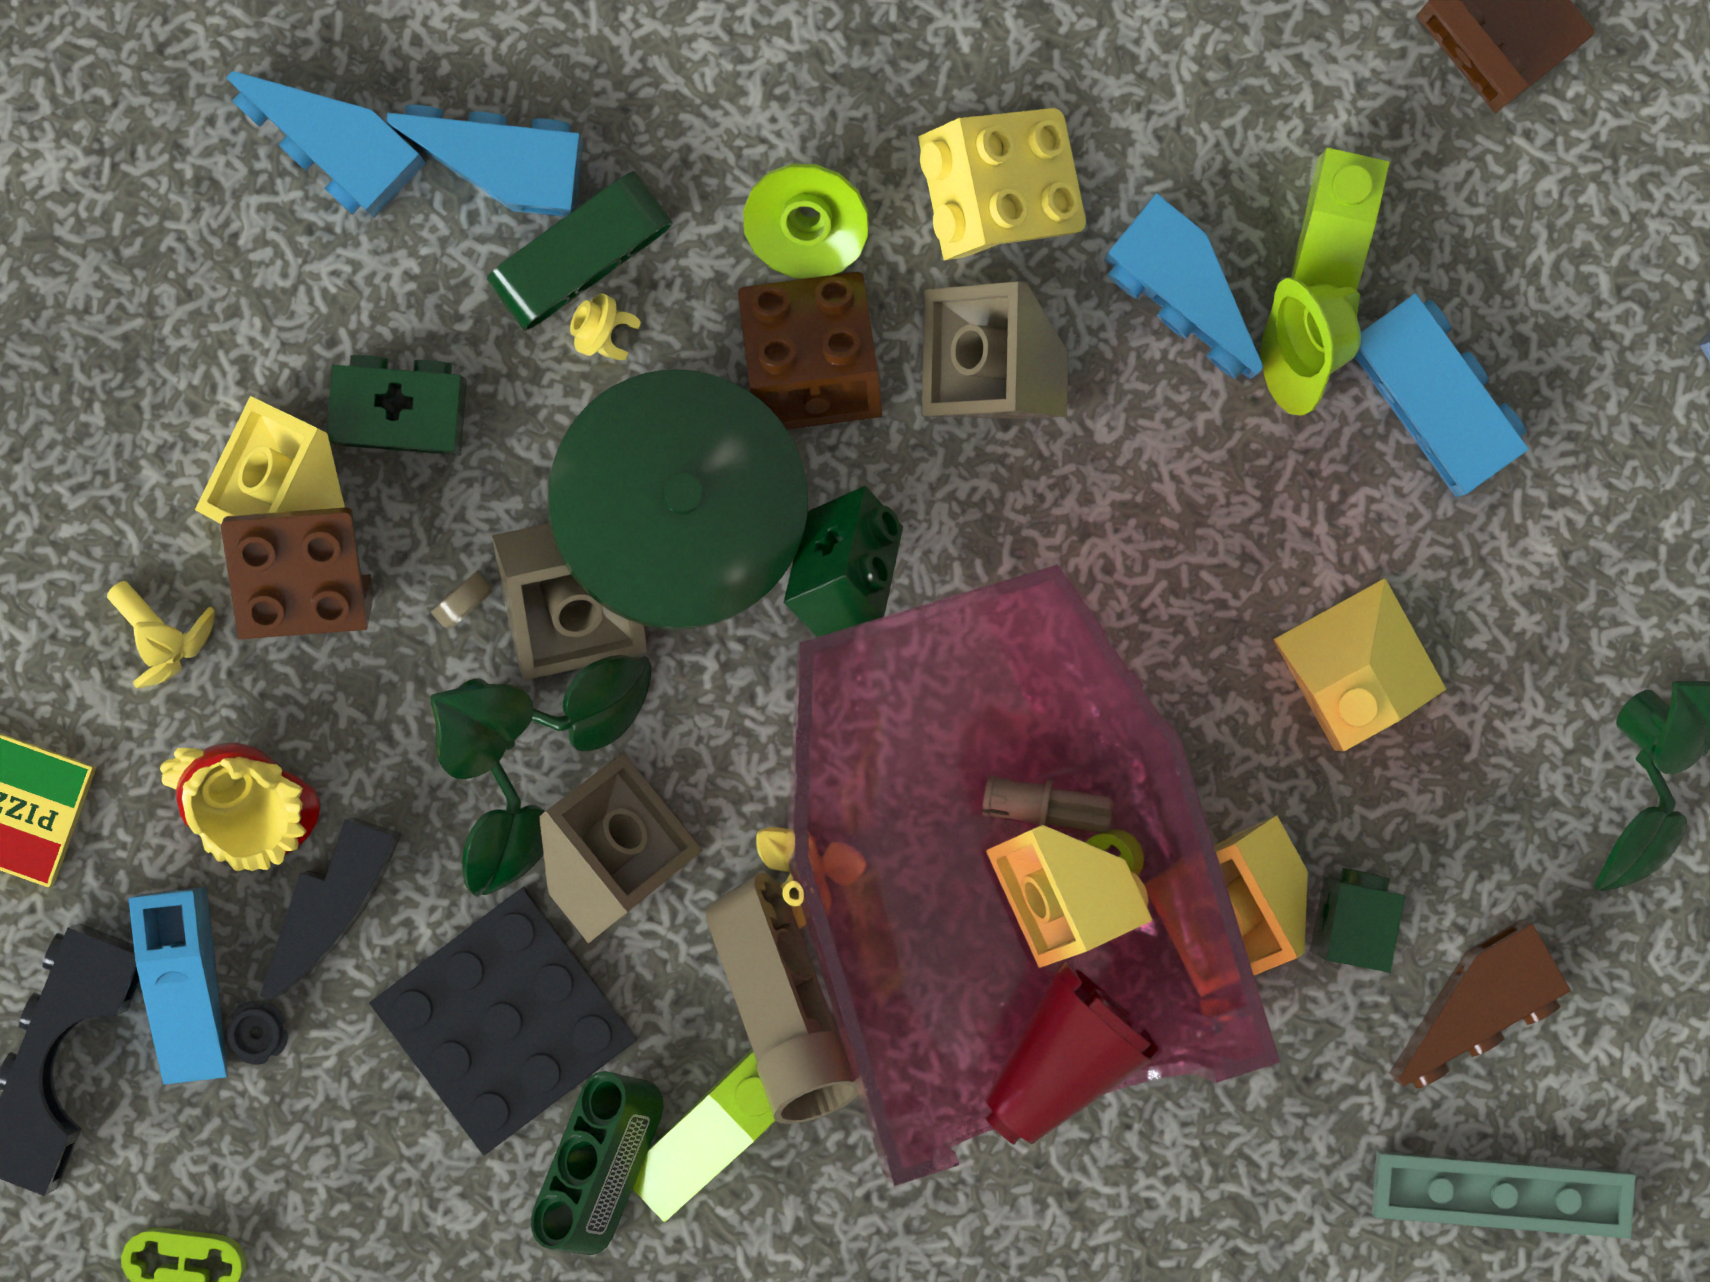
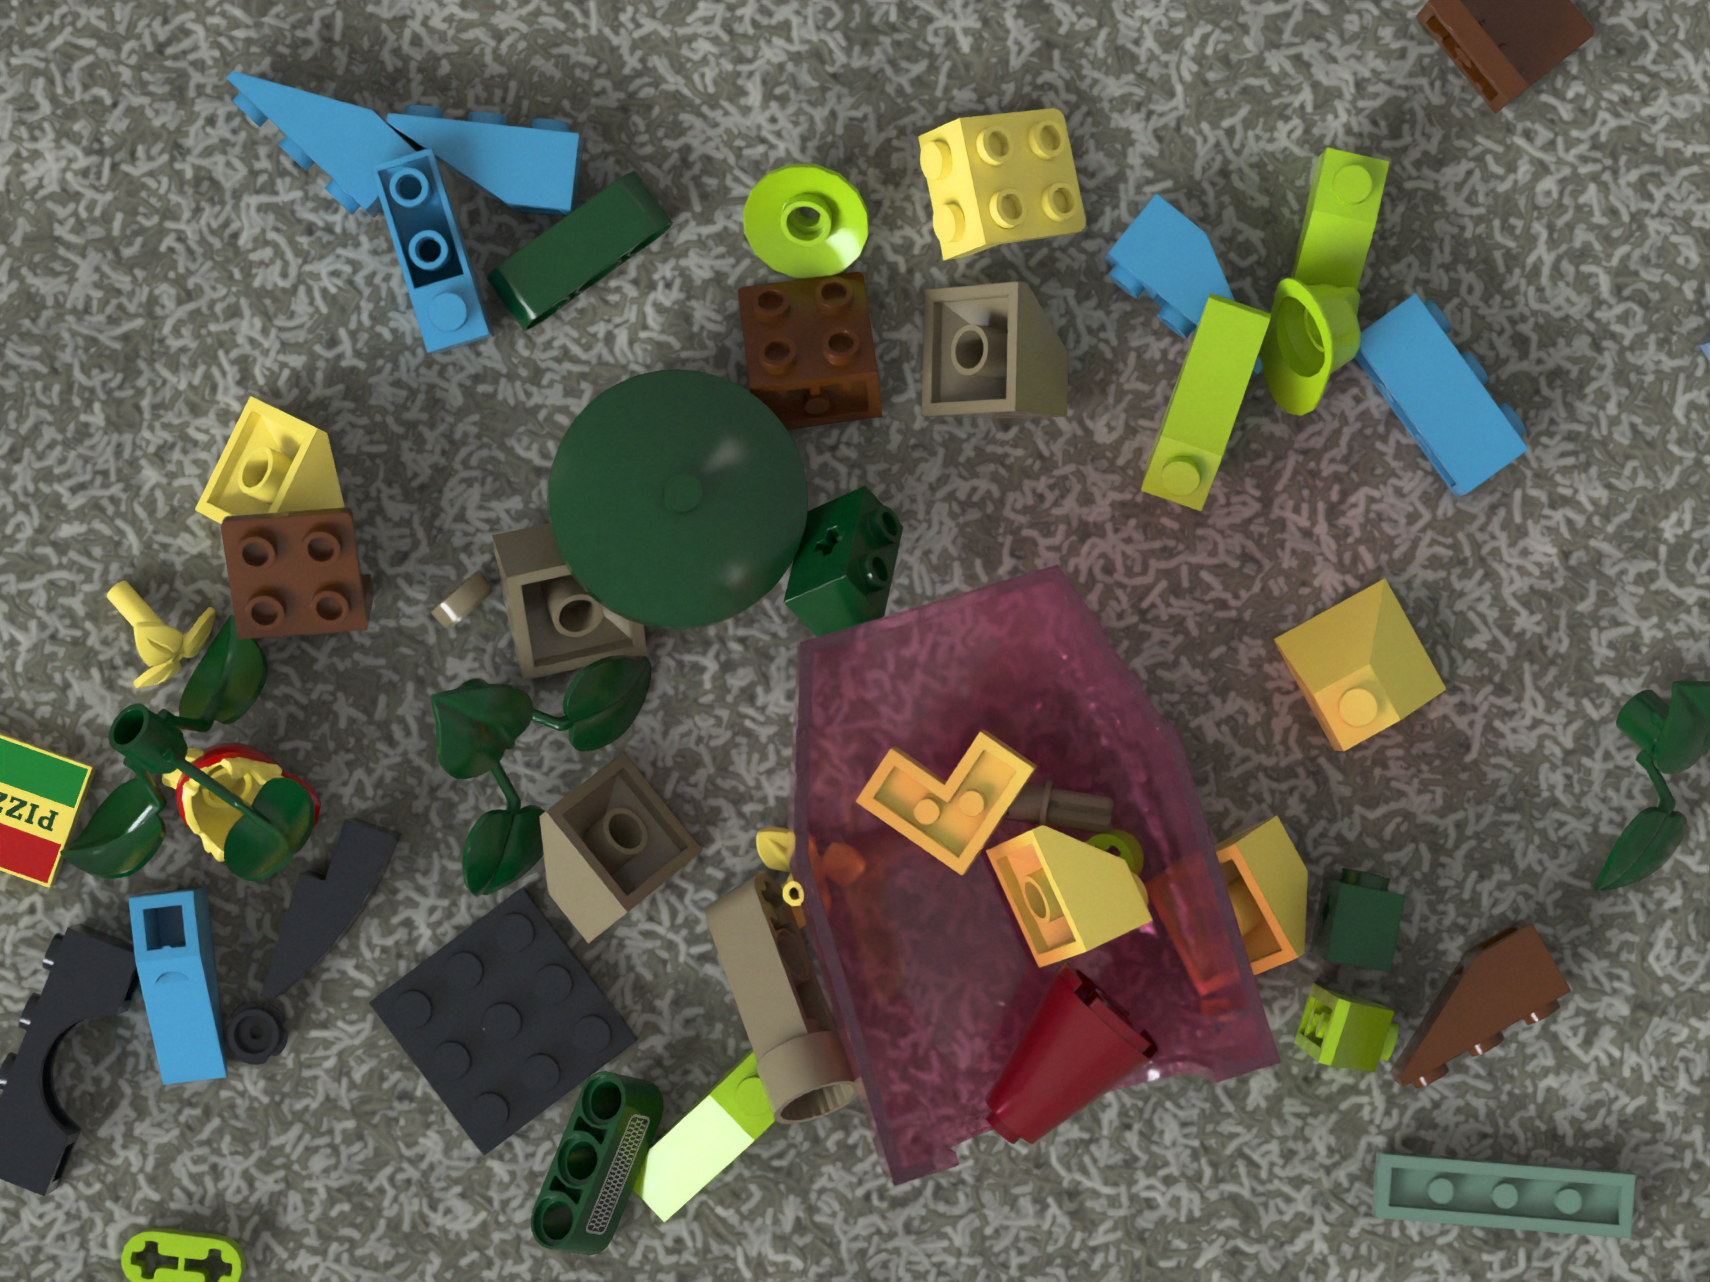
(127, 824): none -> dark green plant
(429, 427): dark green brick -> none
(432, 252): none -> dark azure slope
(594, 324): light yellow plate -> none
(952, 815): none -> plate
(1205, 402): none -> lime slope
(1346, 1030): none -> lime slope

